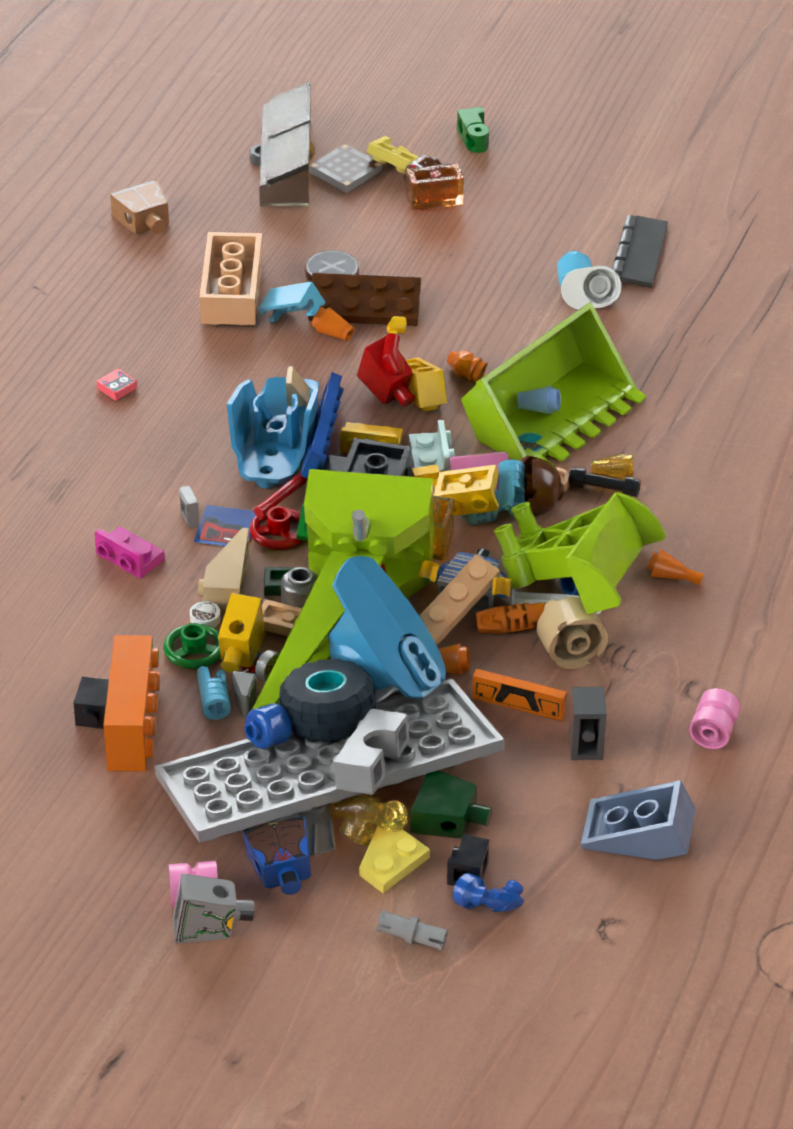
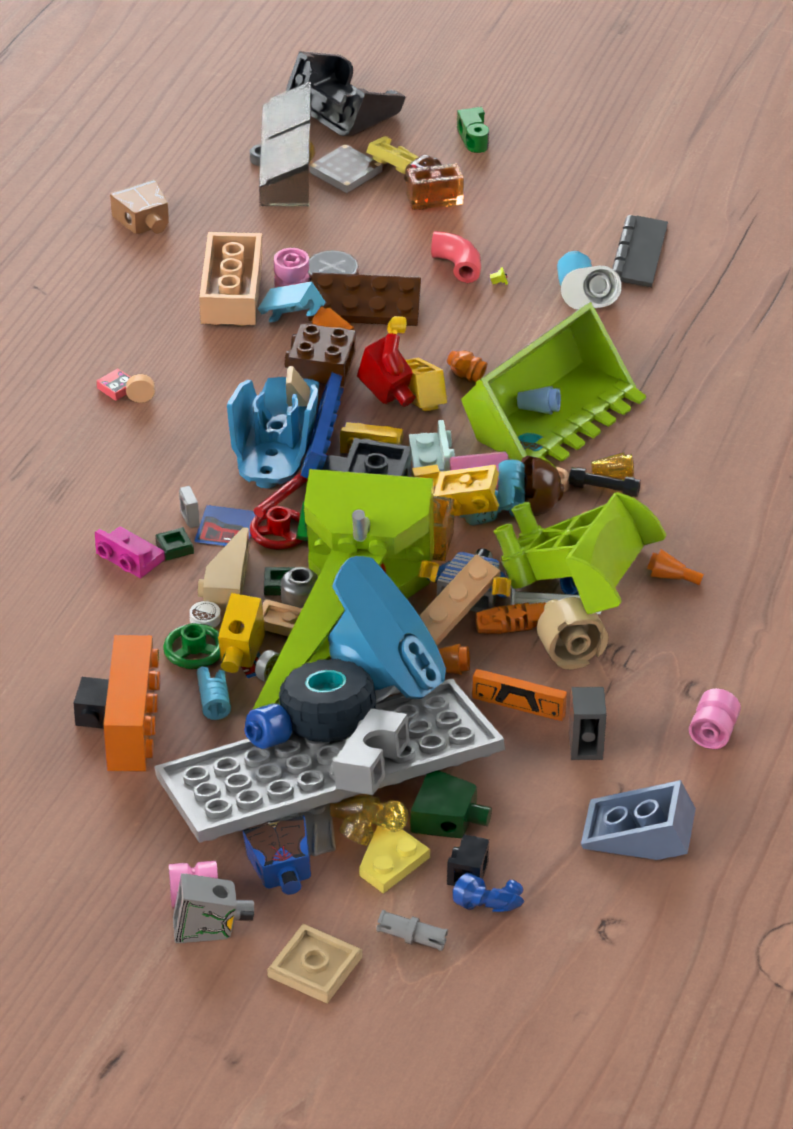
(140, 388): none -> light nougat tile
(174, 543): none -> dark green tile
(244, 690): light grey slope -> none
(291, 267): none -> bright pink wheel
(315, 963): none -> tan tile
(320, 351): none -> reddish brown brick
(338, 102): none -> black windscreen
(460, 252): none -> coral cylinder
(499, 276): none -> neon yellow piece

